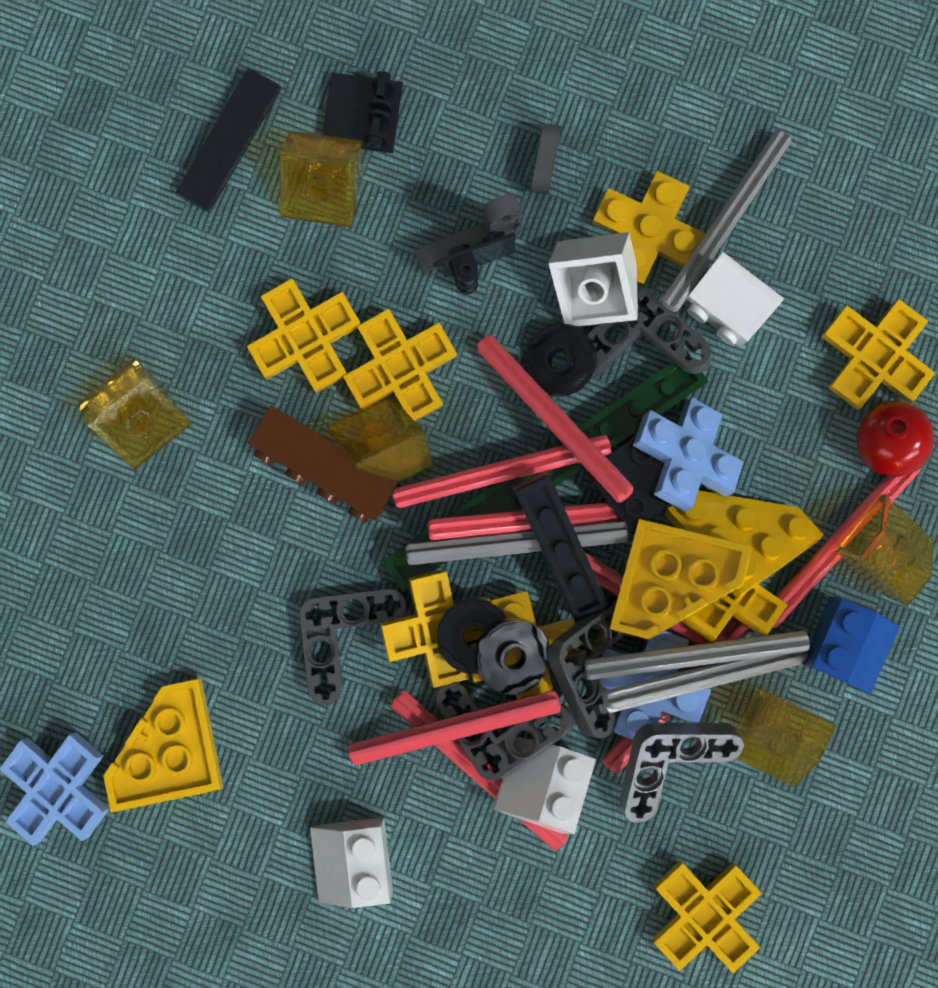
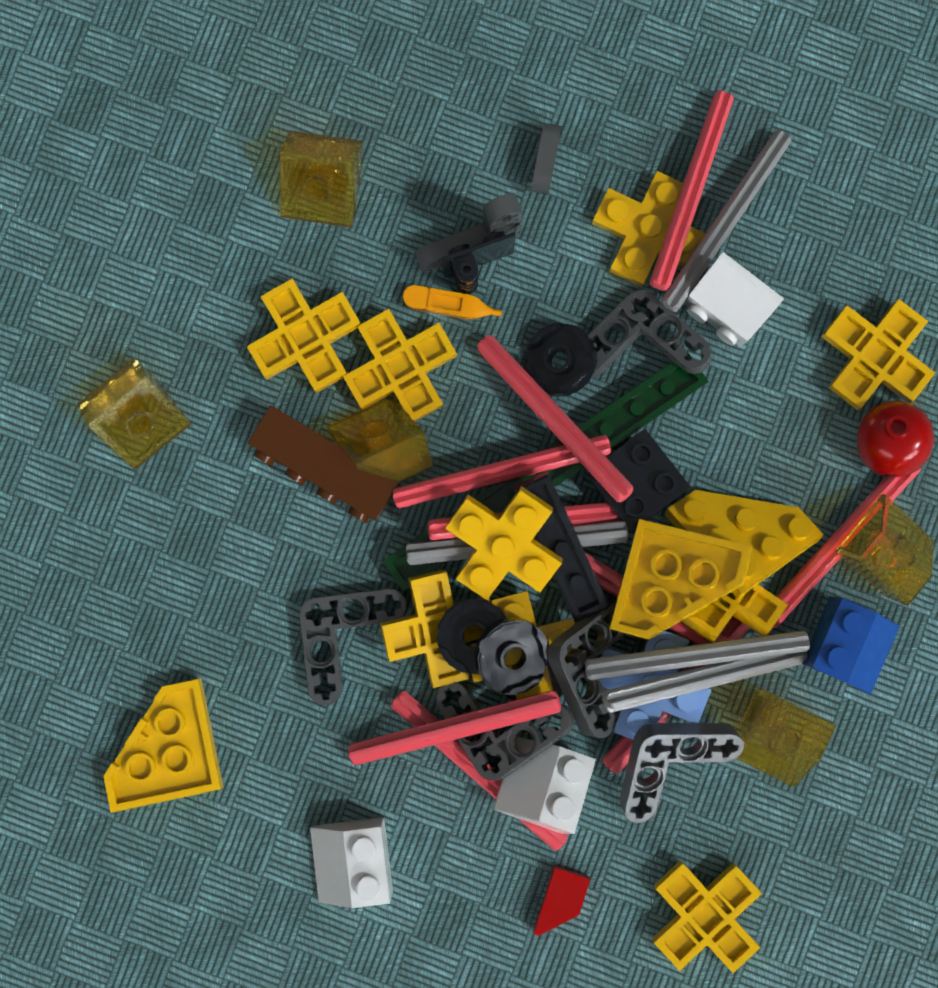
(54, 788): light blue plate -> none
(228, 140): black tile -> none
(364, 110): black hinge -> none
(446, 303): none -> light orange piece
(504, 543): none -> yellow plate
(561, 899): none -> red tile
(595, 279): white slope -> none
(688, 454): light blue plate -> none
(691, 191): none -> coral axle

